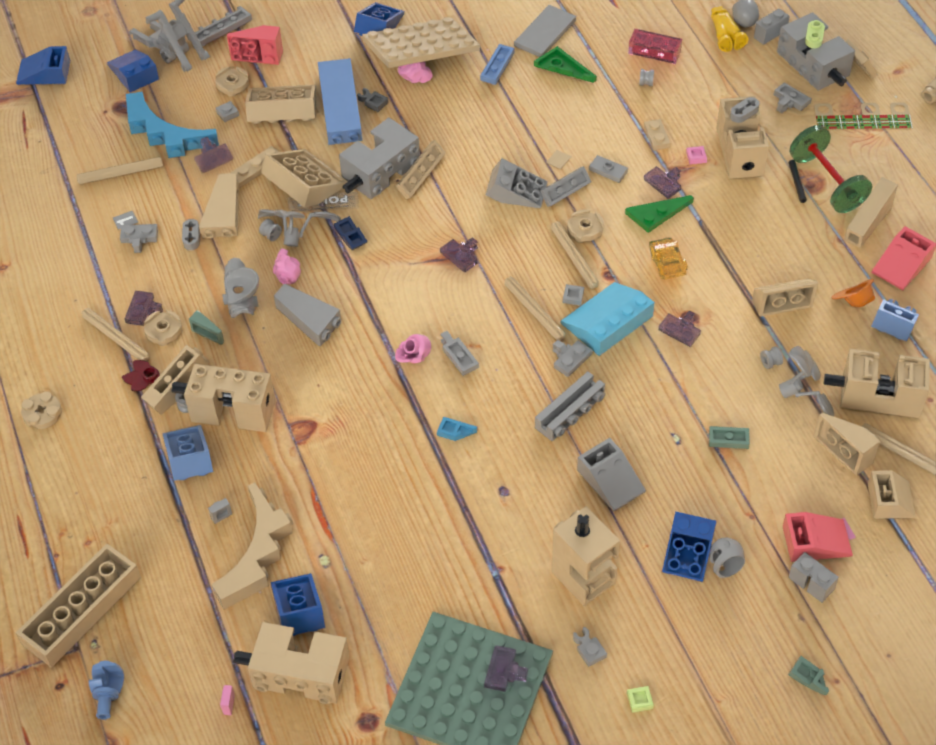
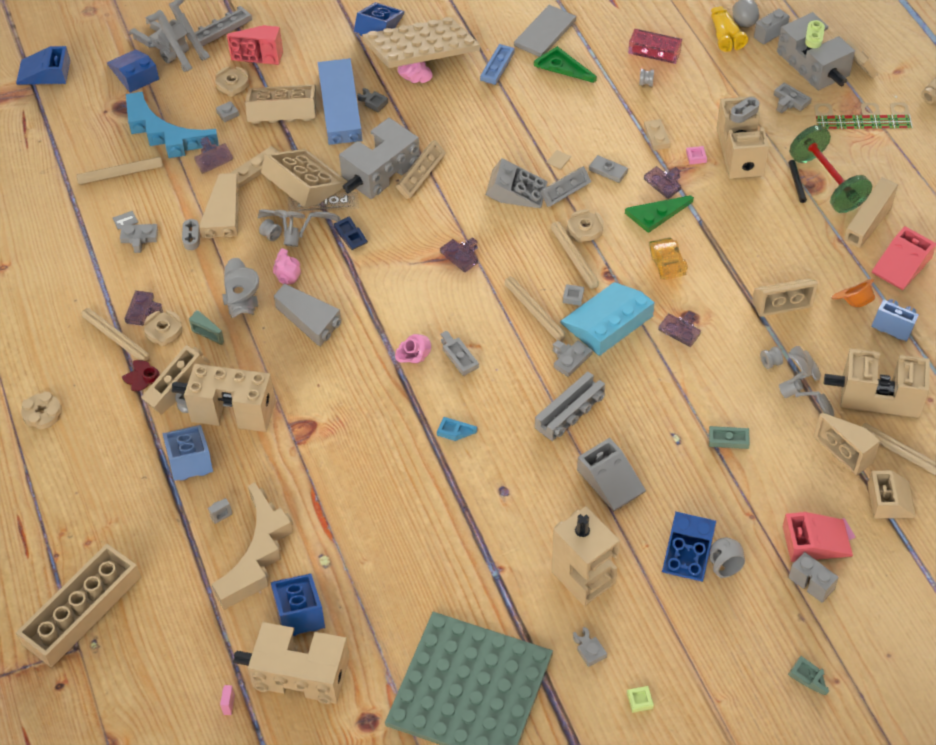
(106, 686): medium blue piece -> none
(504, 669): clear purple hinge -> none

